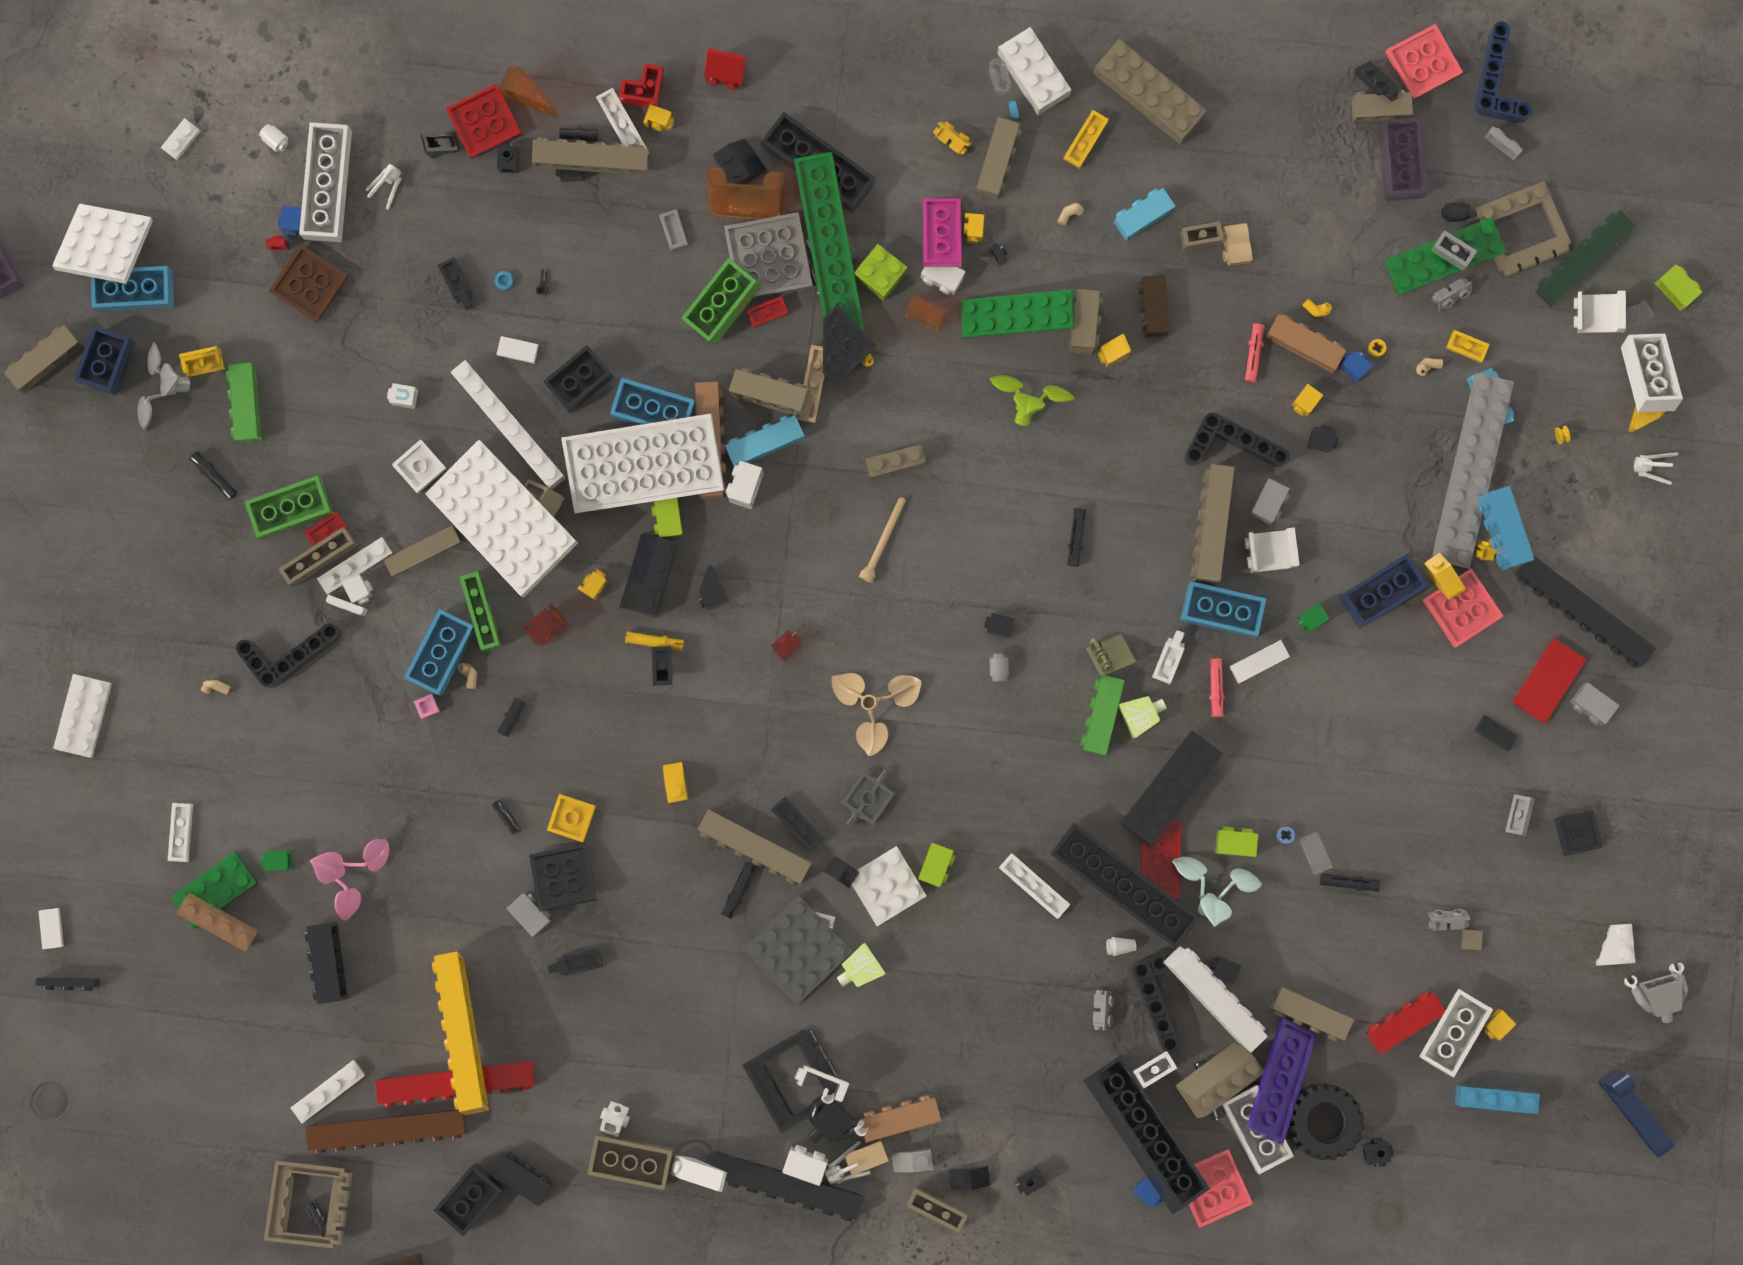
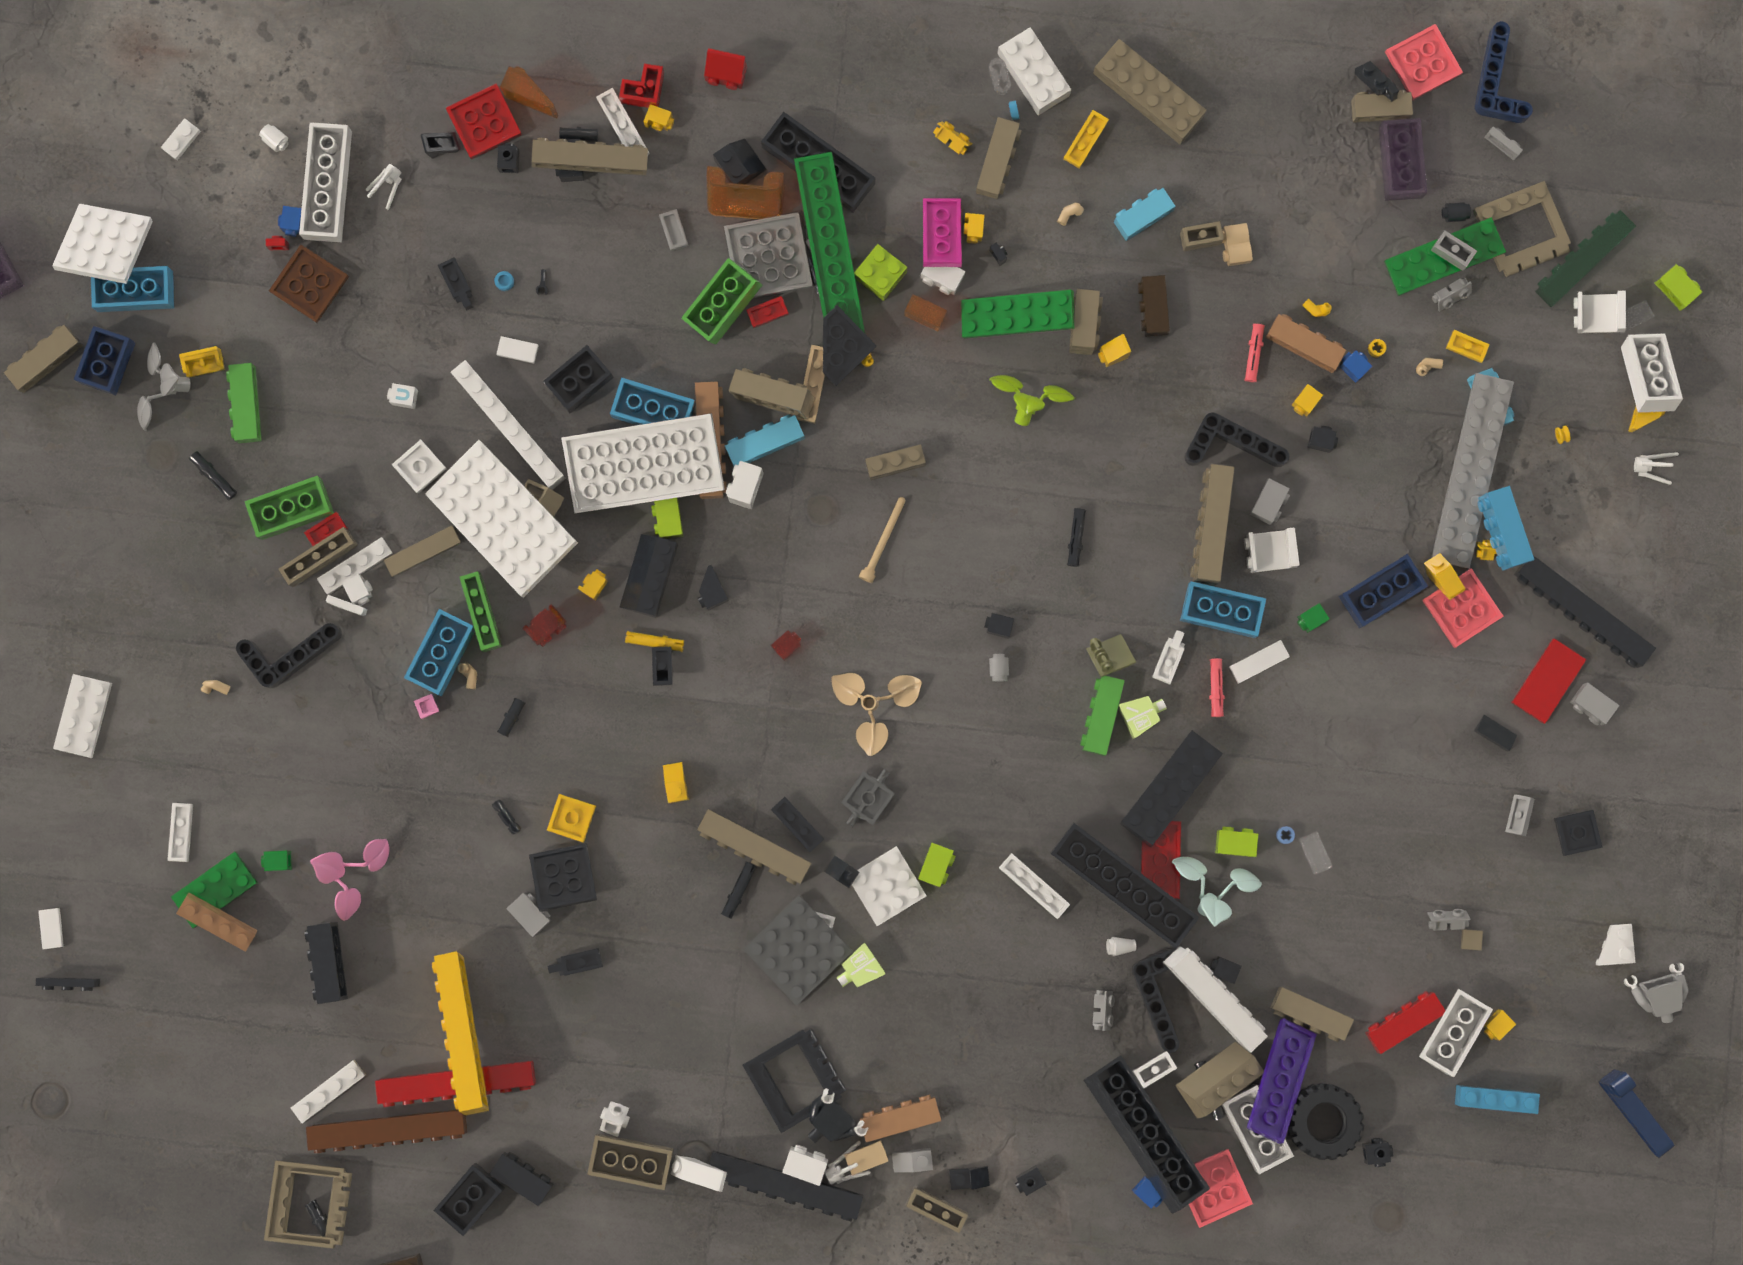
(840, 1090): white panel -> none
(1358, 883): black pin -> none

